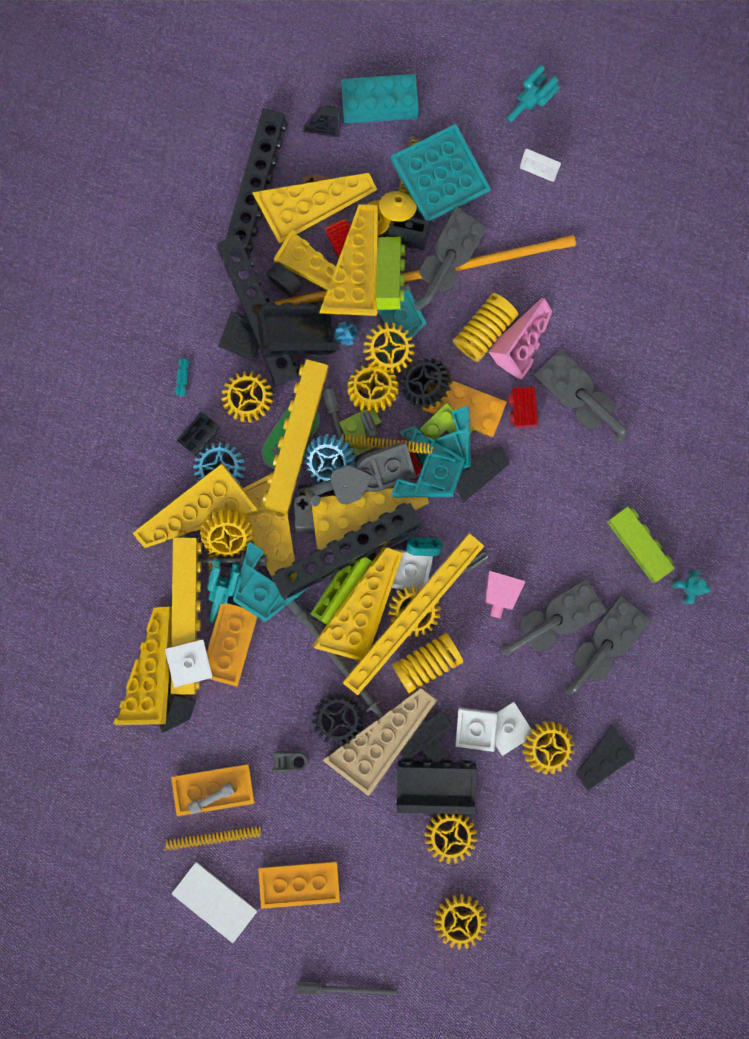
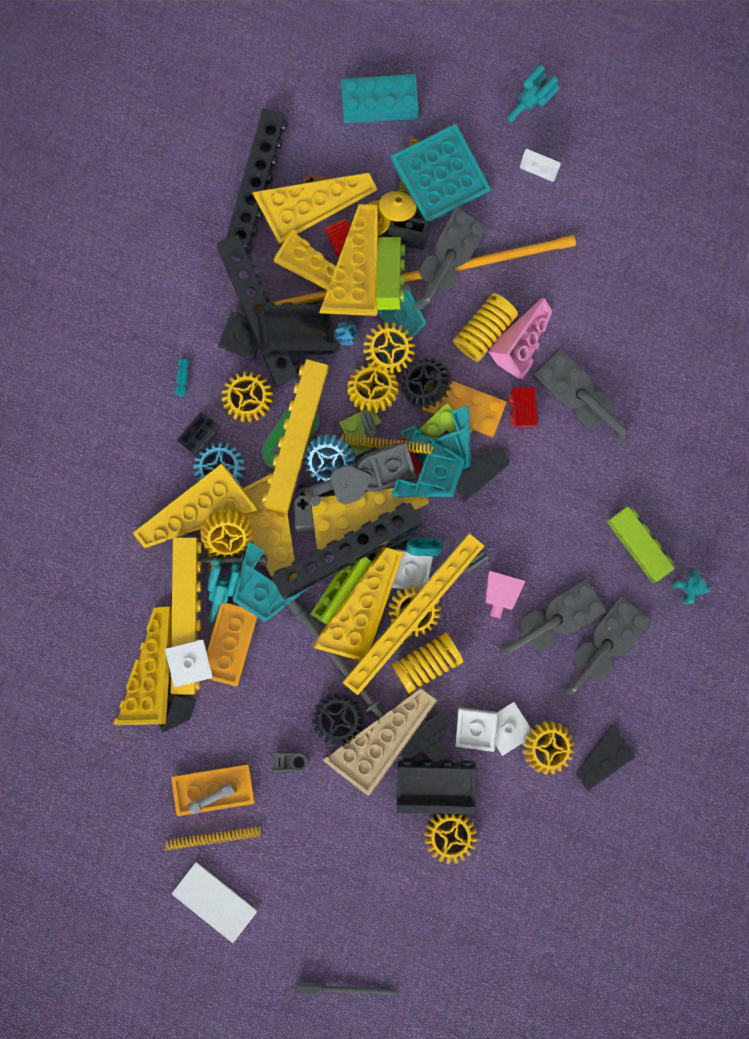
(284, 279): black tyre -> none
(299, 884): light orange plate -> none
(324, 122): black wing -> none
(332, 408): dark grey piece -> none
(453, 927): yellow gear -> none

